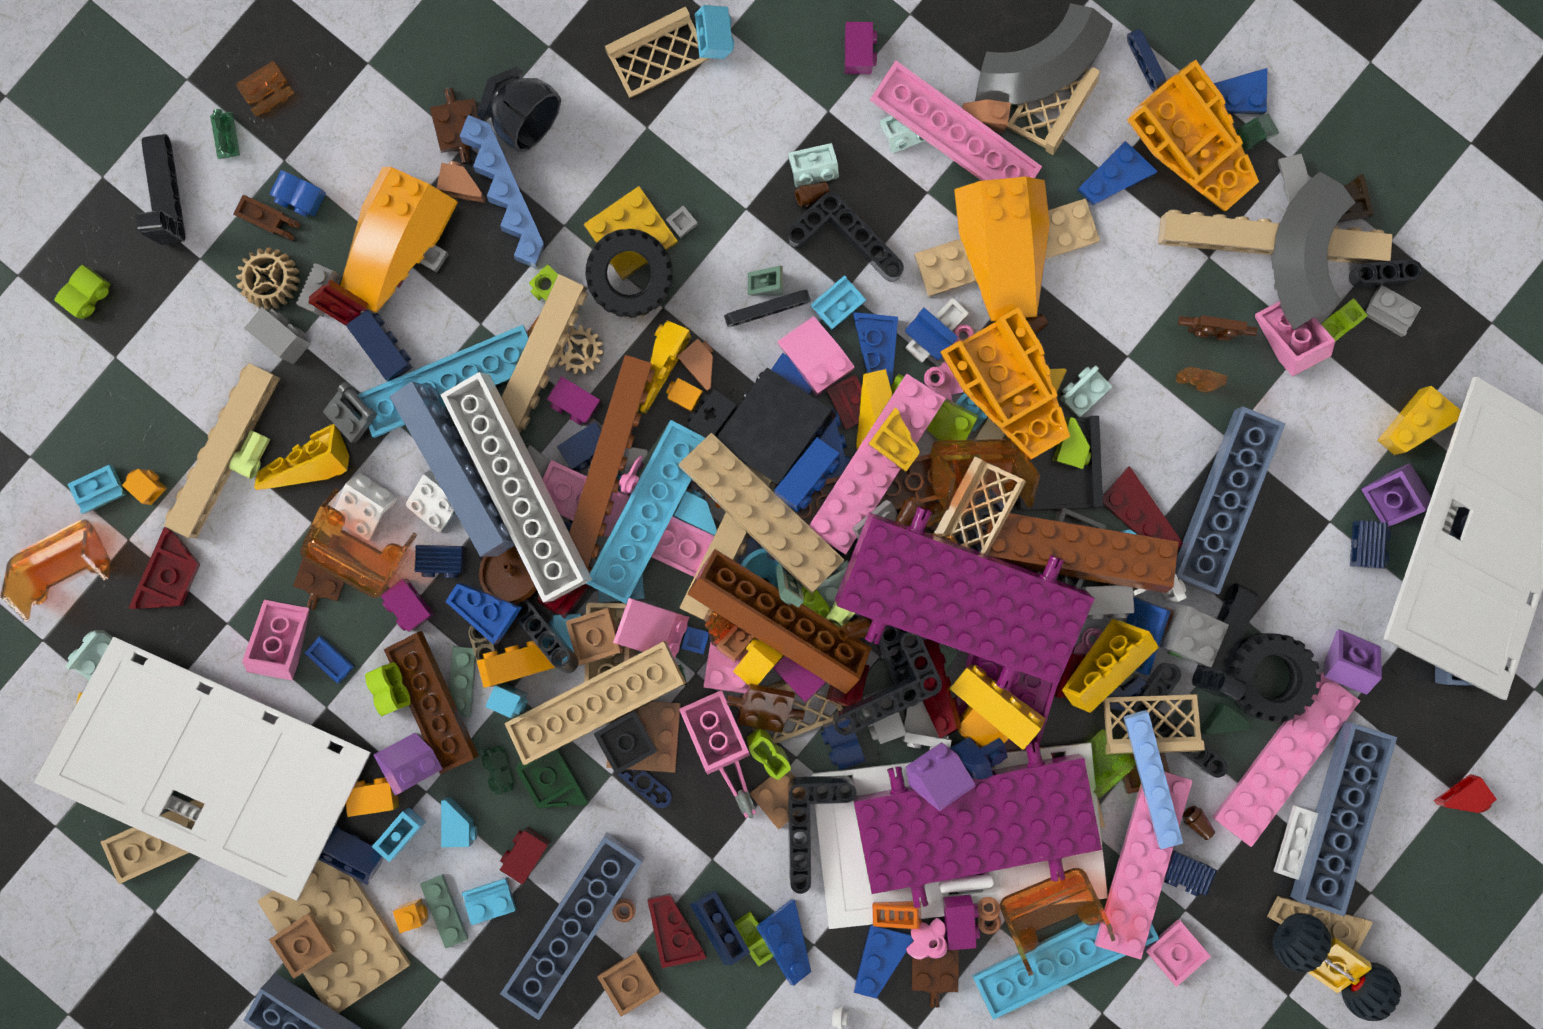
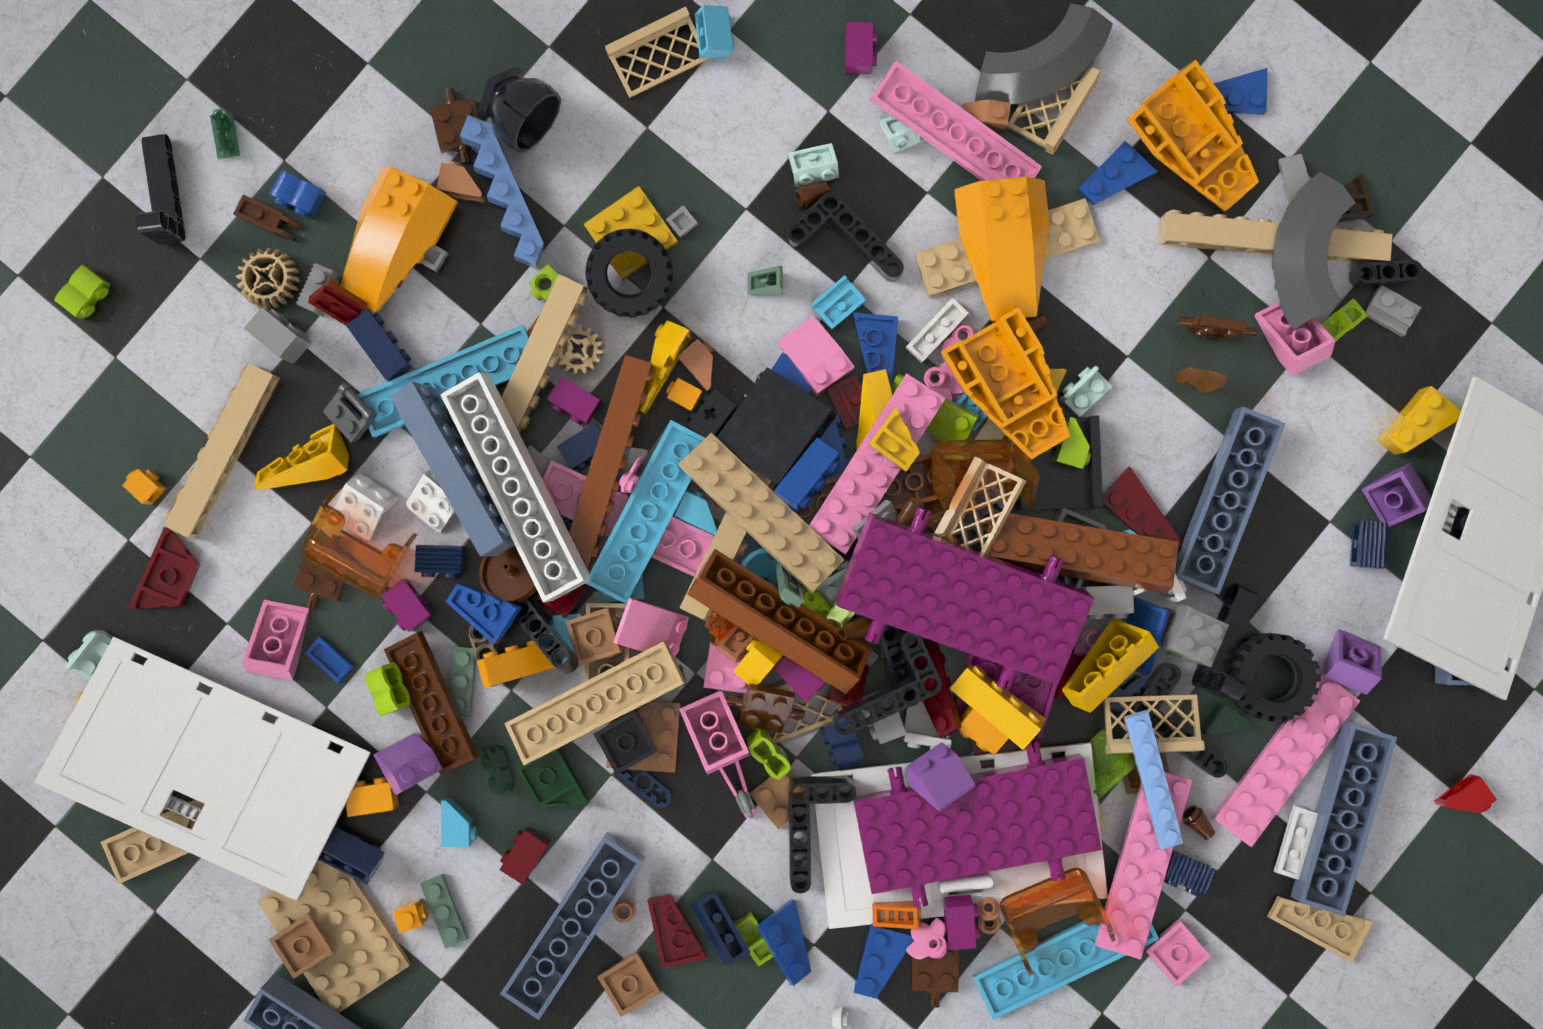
(51, 562): clear orange windscreen -> none
(96, 489): medium azure plate -> none
(248, 458): yellowish green piece -> none
(263, 83): clear orange plate -> none
(399, 834): medium azure brick -> none
(489, 901): medium azure plate -> none
(507, 700): medium azure brick -> none
(695, 640): blue plate -> none
(767, 308): black beam -> none
(930, 333): blue panel -> none
(979, 761): dark blue brick -> none
(1146, 59): dark blue beam -> none
(1257, 131): clear green slope -> none
(1366, 986): black plate -> none

